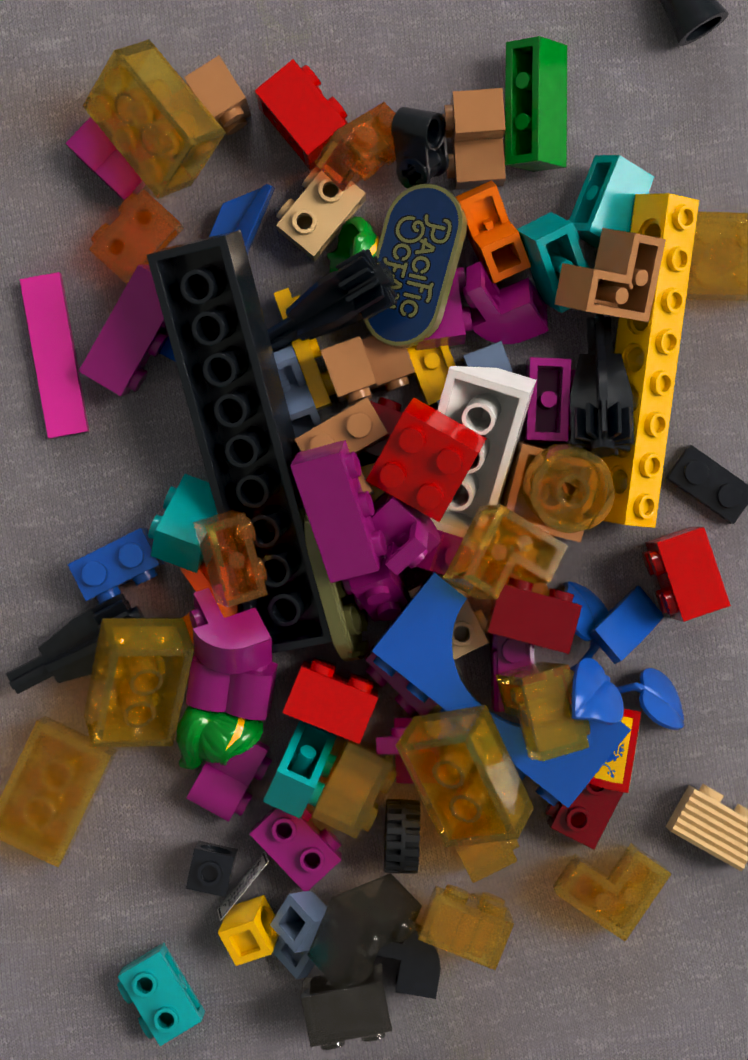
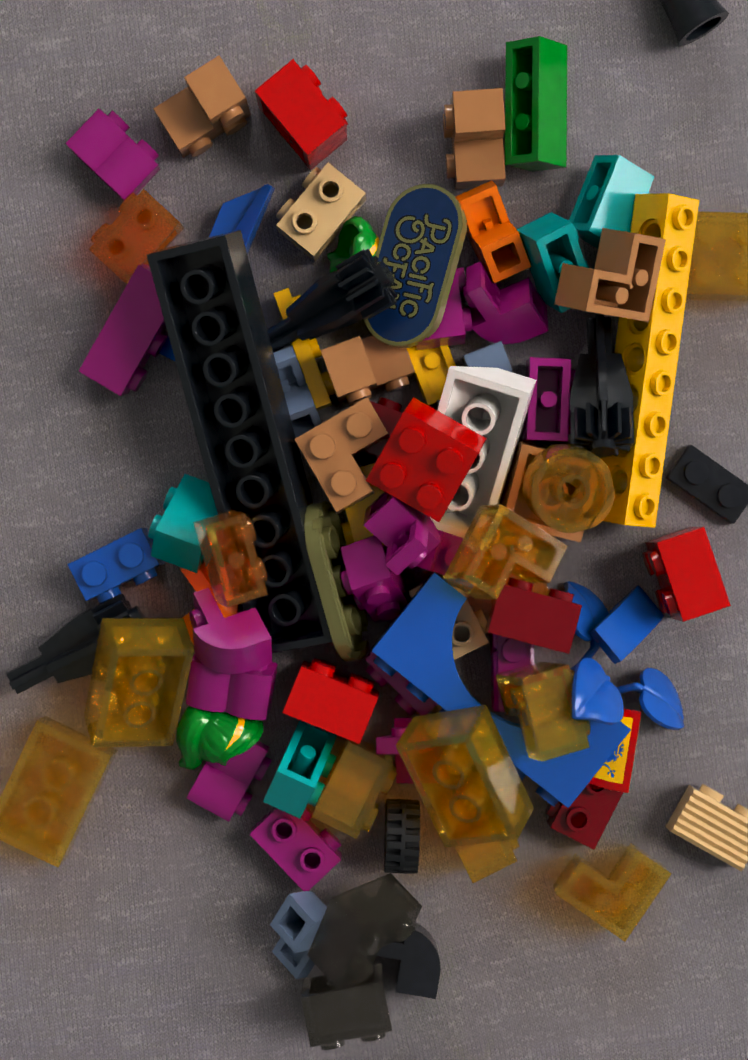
(54, 355): dark pink tile -> none
(153, 118): clear yellow brick -> none
(160, 995): teal brick -> none
(211, 868): black brick -> none
(242, 885): white sticker -> none
(248, 930): yellow brick -> none
(339, 511): magenta brick -> none
(359, 148): clear orange brick -> none
(419, 145): black piece -> none
(467, 927): clear yellow brick -> none

